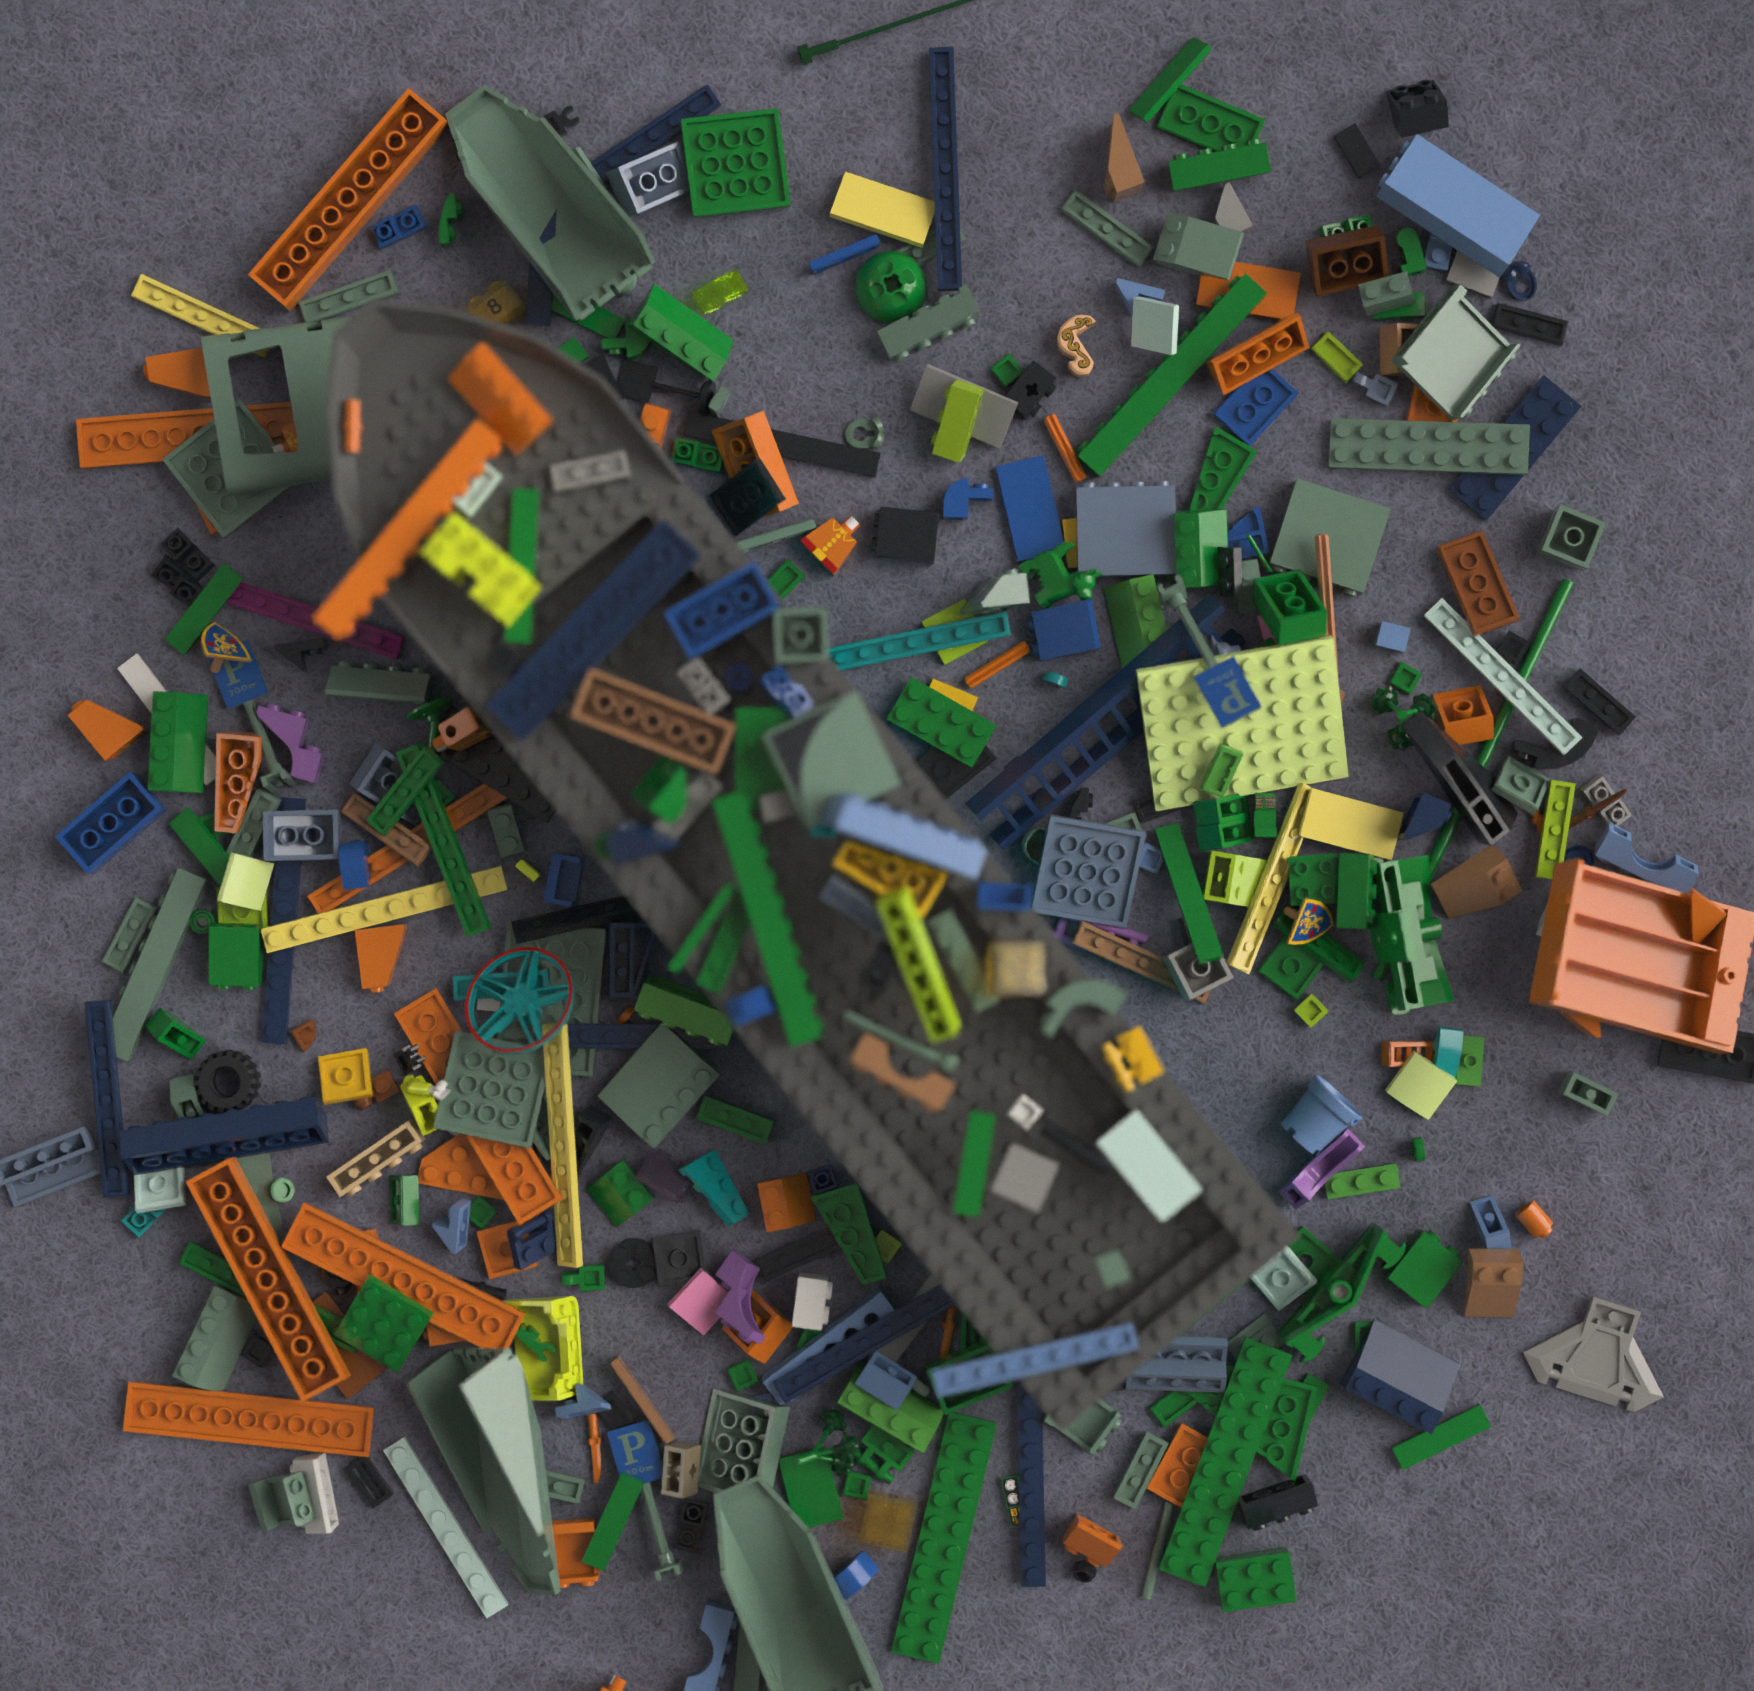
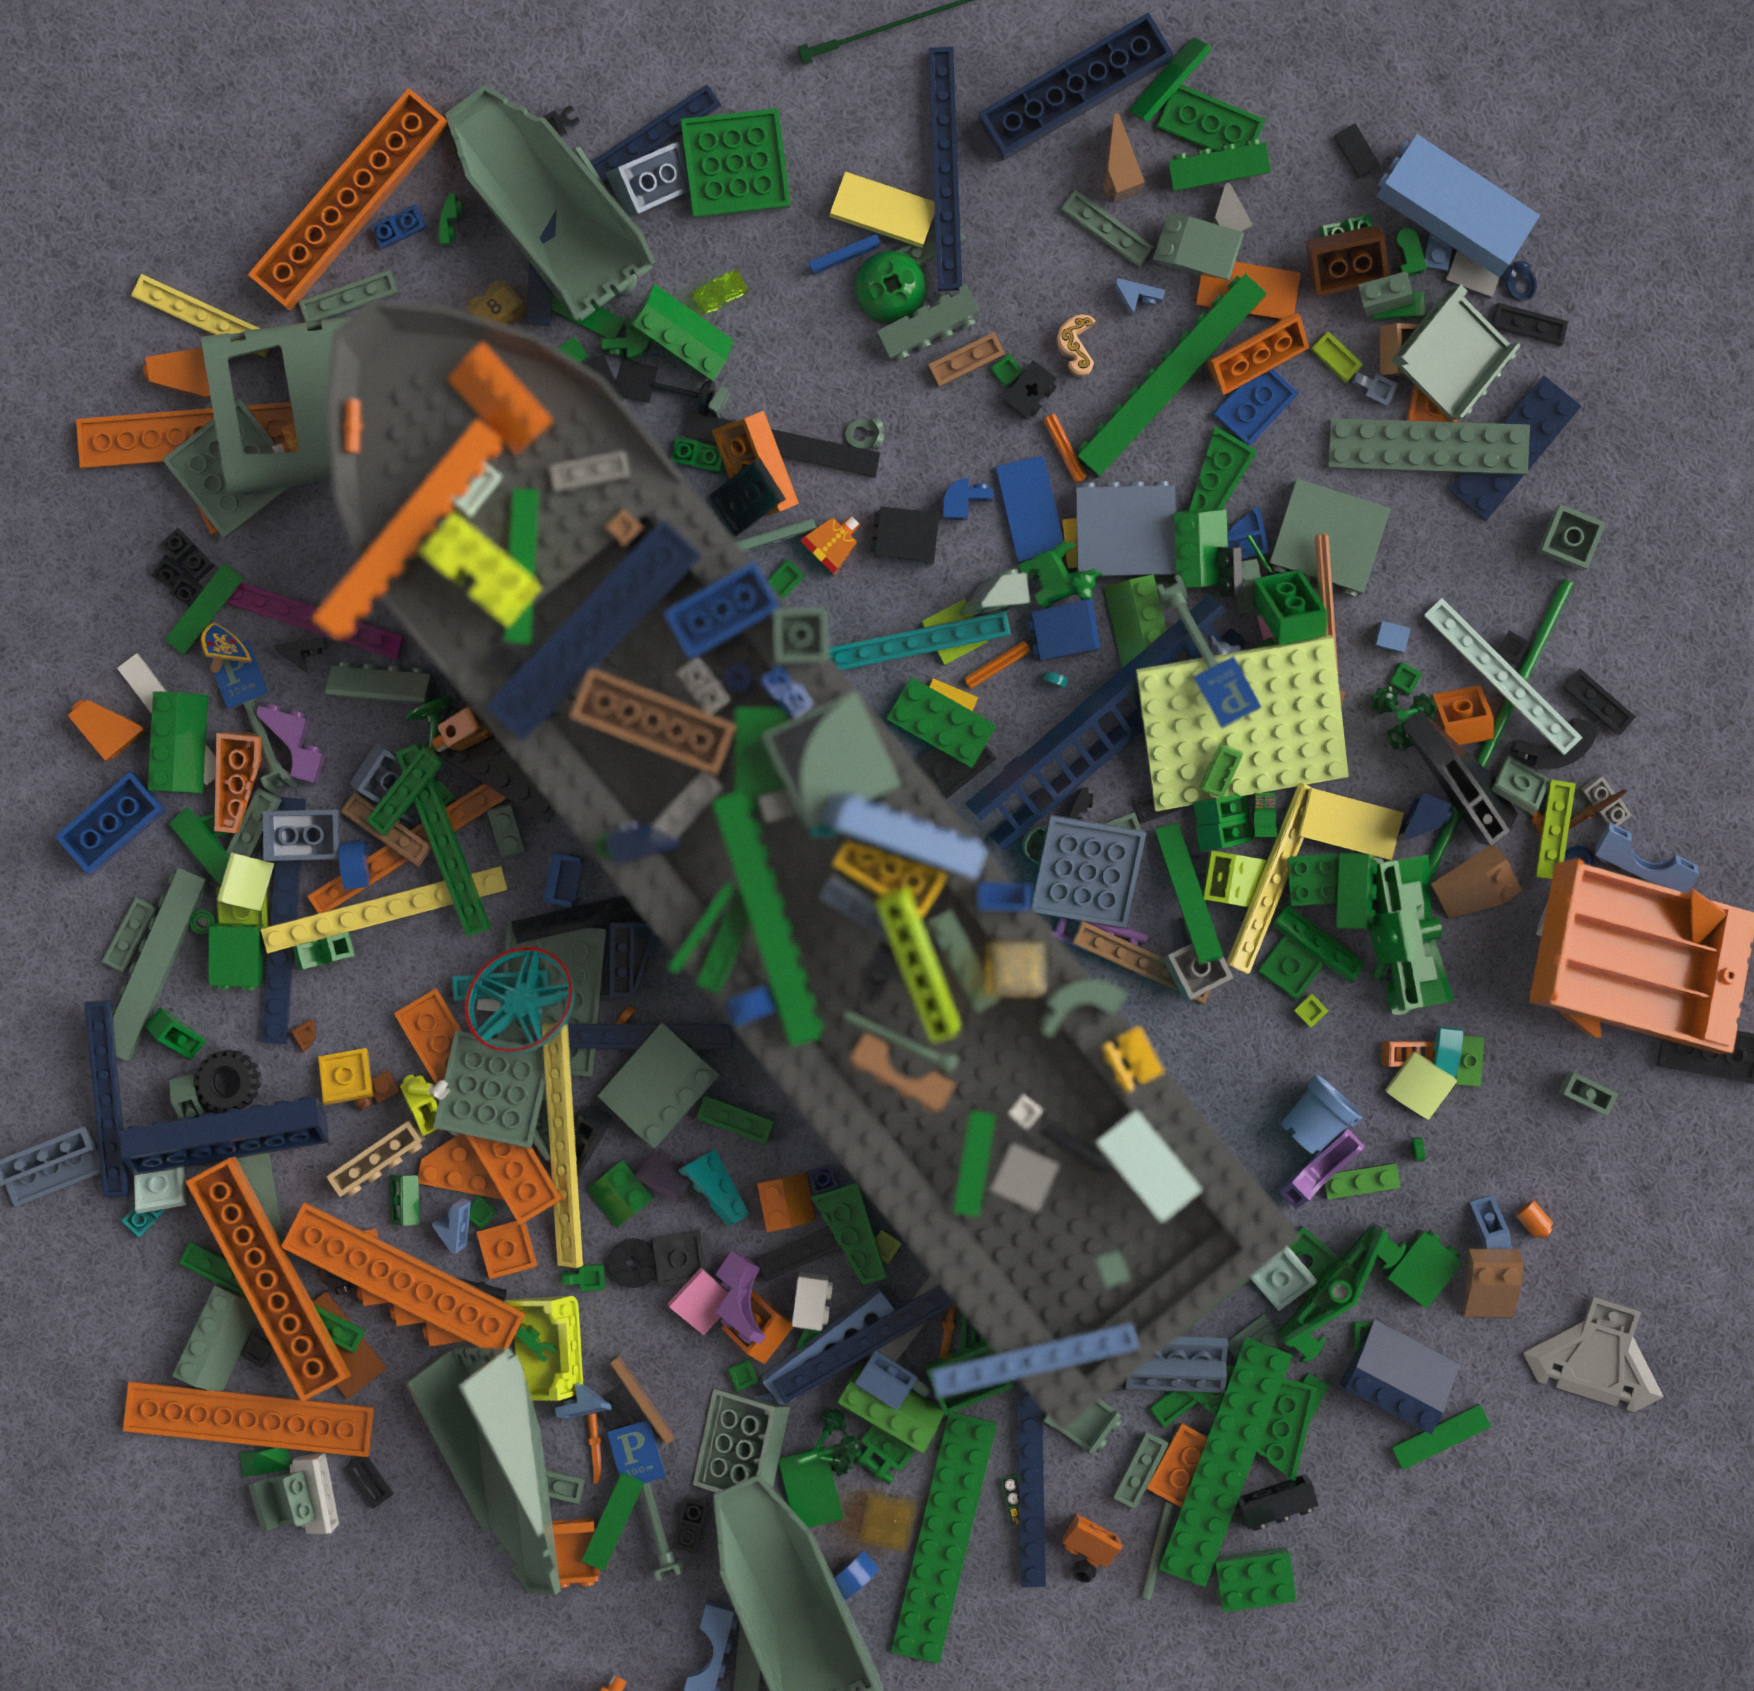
(264, 1461): none -> green slope
(281, 1190): tile -> none
(323, 951): none -> green brick
(378, 955): orange slope -> none
(383, 1323): green plate -> none
(409, 1059): black plate -> none
(445, 1527): light aqua plate -> none
(528, 870): neon yellow tile -> none
(534, 1246): dark blue plate -> none
(623, 527): none -> medium nougat tile
(655, 422): orange torso -> none
(664, 790): green slope -> none
(681, 1469): dark tan brick -> none
(683, 1008): bright green slope -> none
(857, 1485): green tile -> none
(957, 420): lime brick -> none
(966, 359): none -> medium nougat plate
(993, 413): light grey tile -> none
(1075, 86): none -> dark blue brick
(1151, 858): medium blue tile -> none
(1155, 325): light aqua tile -> none
(1310, 921): shield -> none
(1418, 108): black slope -> none
(1478, 583): dark orange tile -> none

